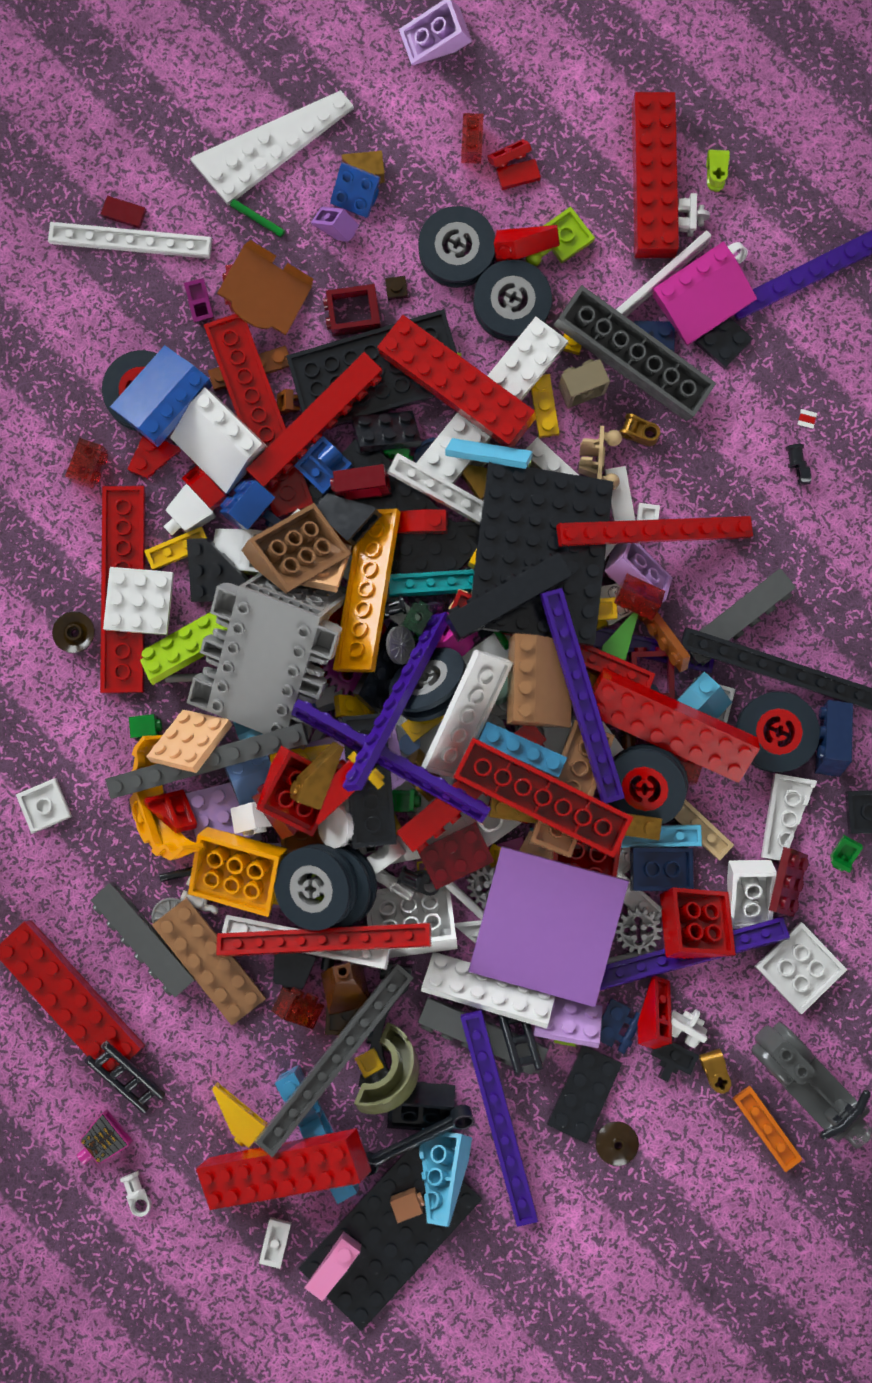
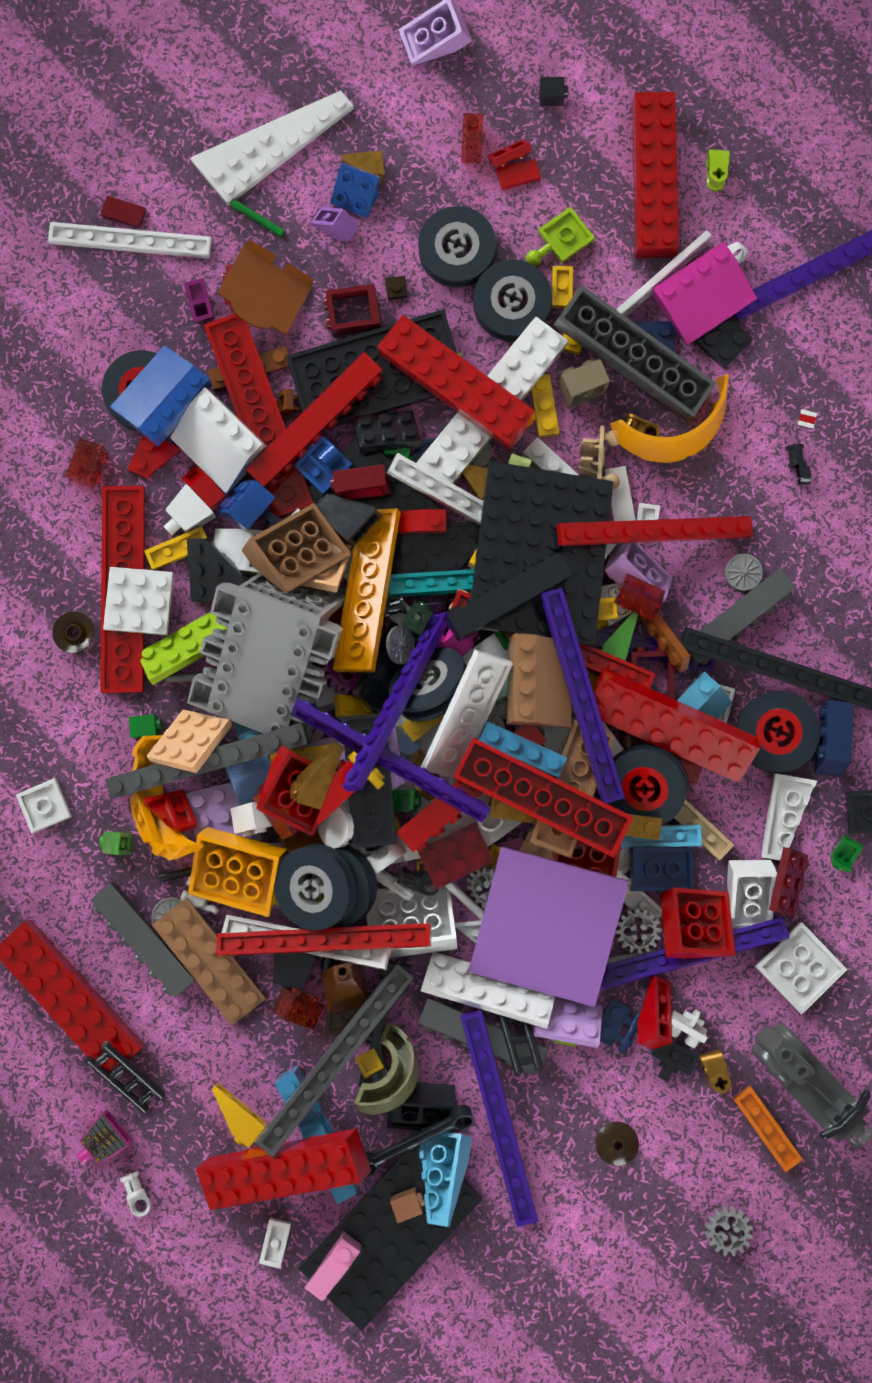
(116, 843): none -> bright green slope
(487, 452): medium azure tile -> none
(522, 242): red slope -> none
(552, 91): none -> black brick
(562, 286): none -> yellow plate
(584, 1093): black plate -> none
(676, 447): none -> light orange windscreen
(689, 206): white hips -> none
(739, 1223): none -> light grey gear
(743, 572): none -> light grey wheel

